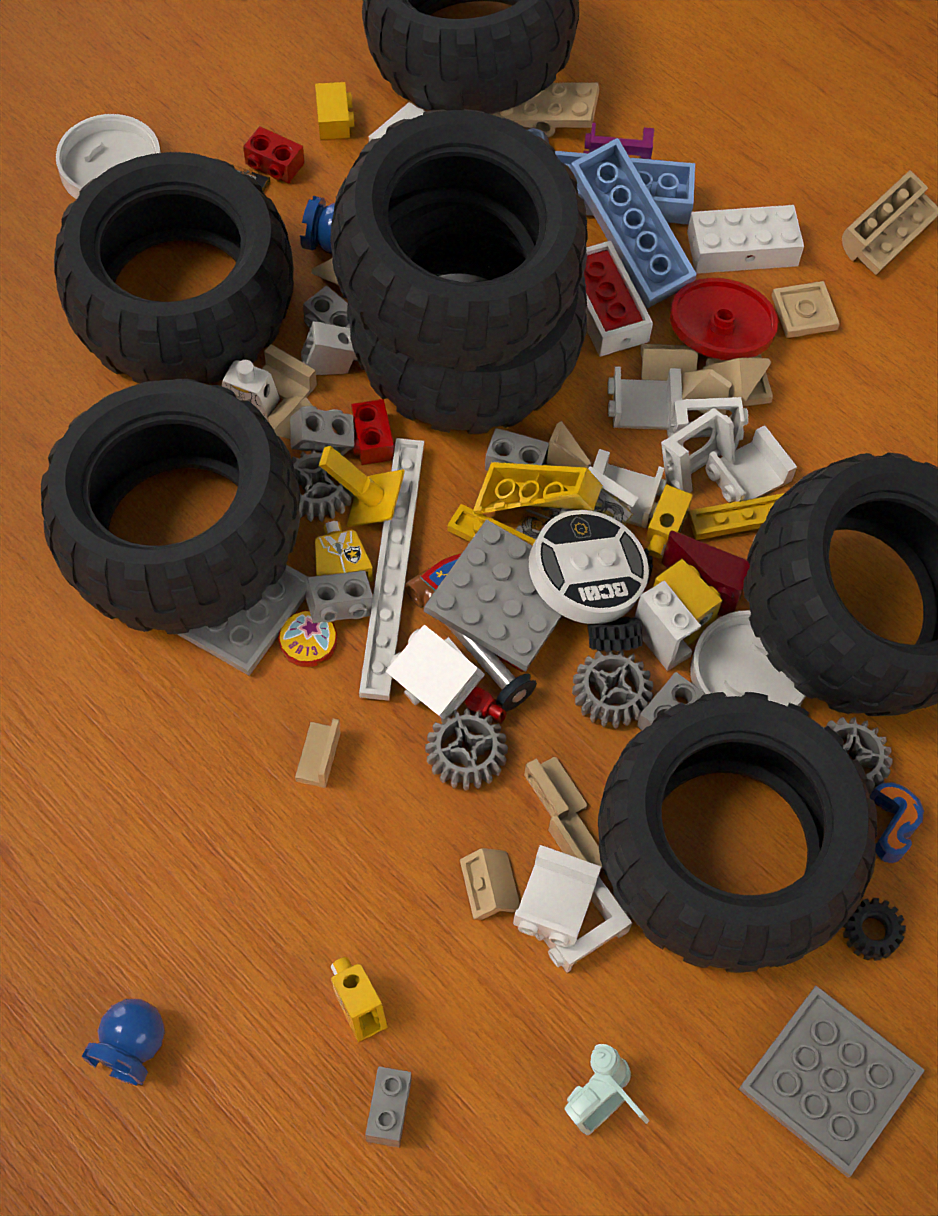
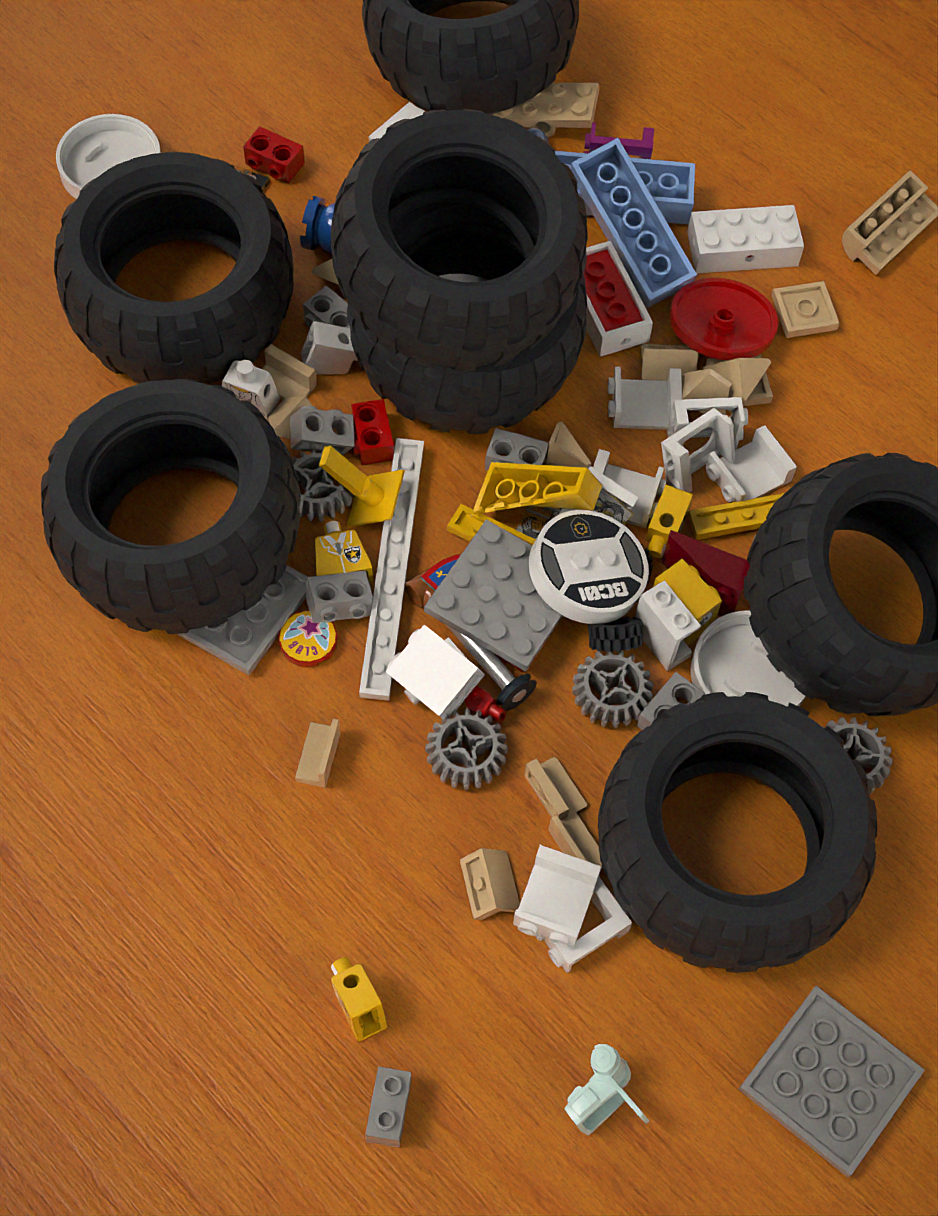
(127, 1038): blue tile -> none
(333, 110): yellow brick -> none
(891, 922): black tyre -> none
(907, 818): blue animal -> none

